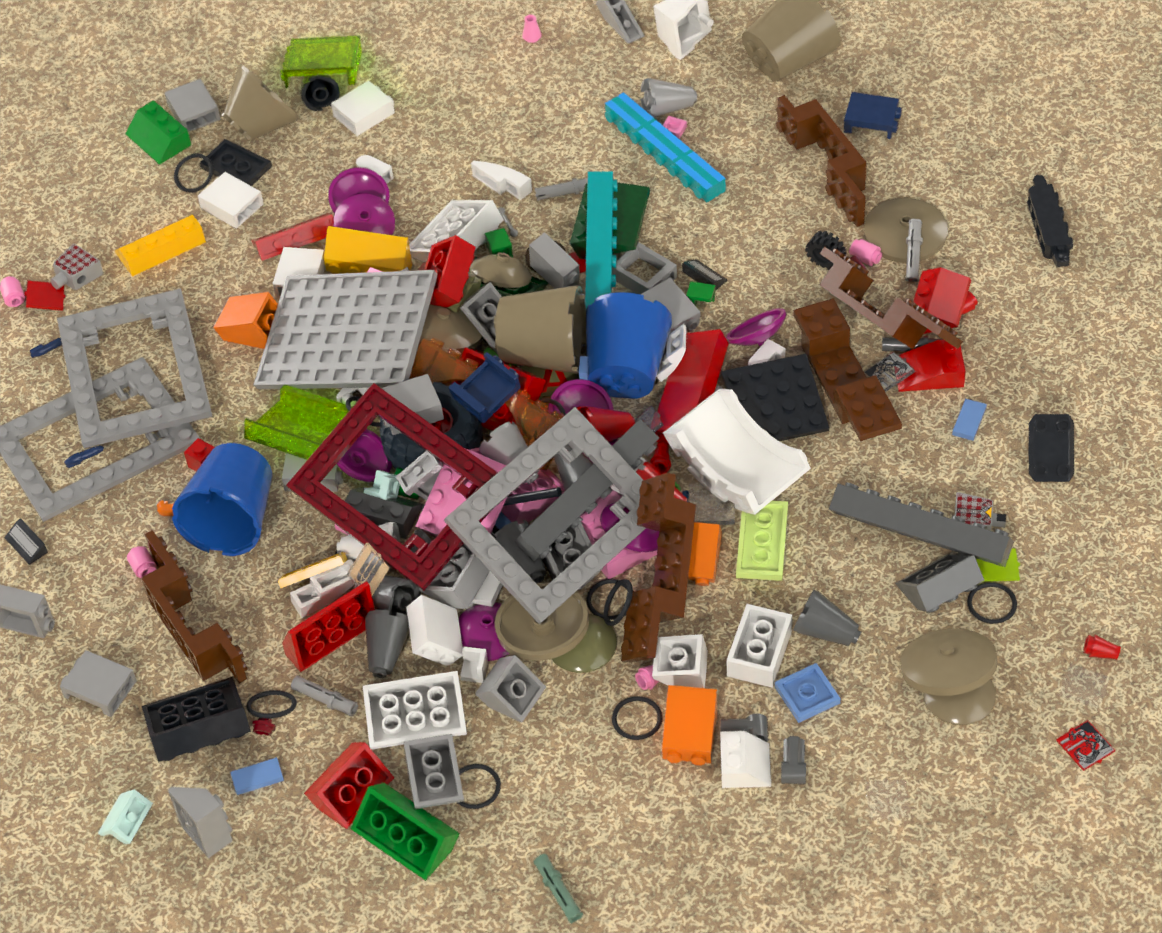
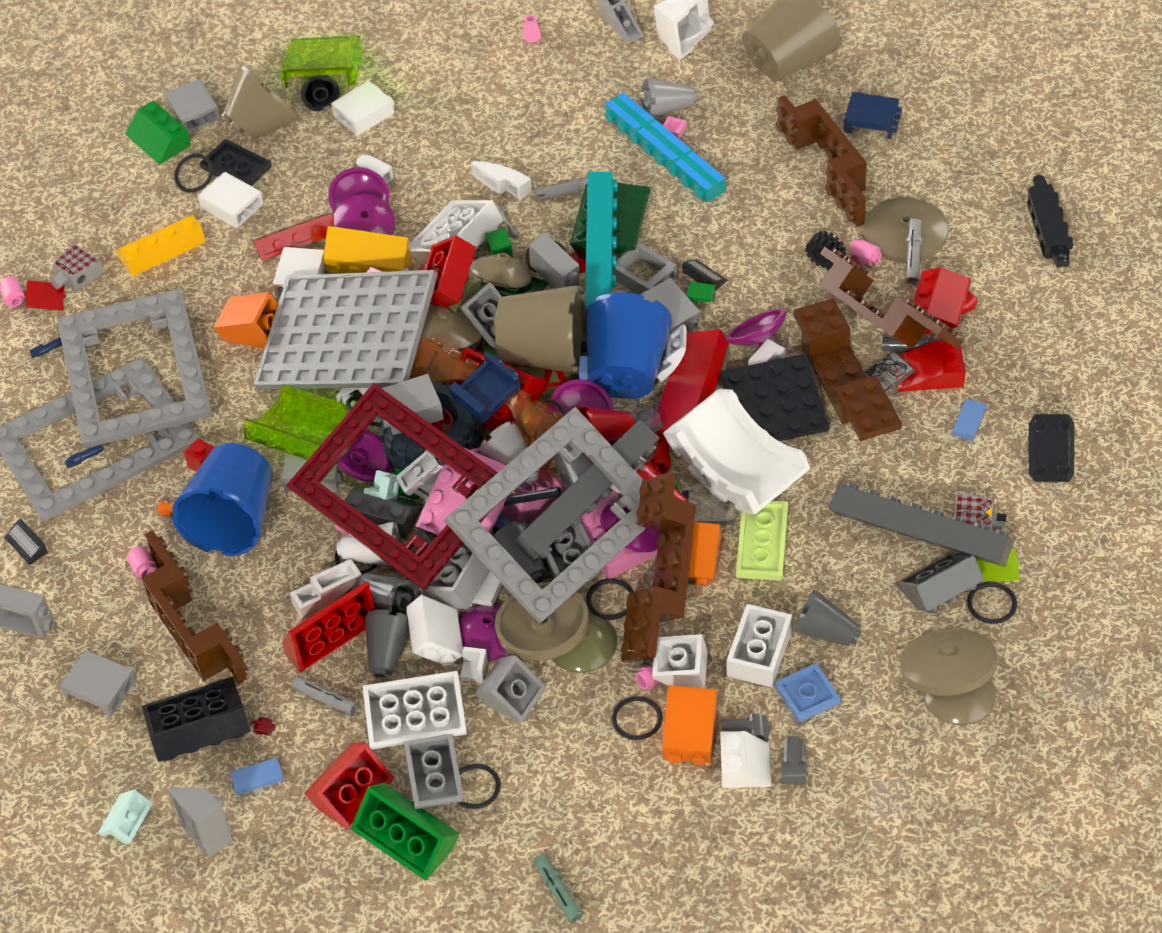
(271, 715): black tyre -> none
(312, 569): tile -> none
(369, 568): clear piece -> none
(626, 605): black tyre -> none
(1085, 745): piece -> none
(1100, 648): red cone -> none

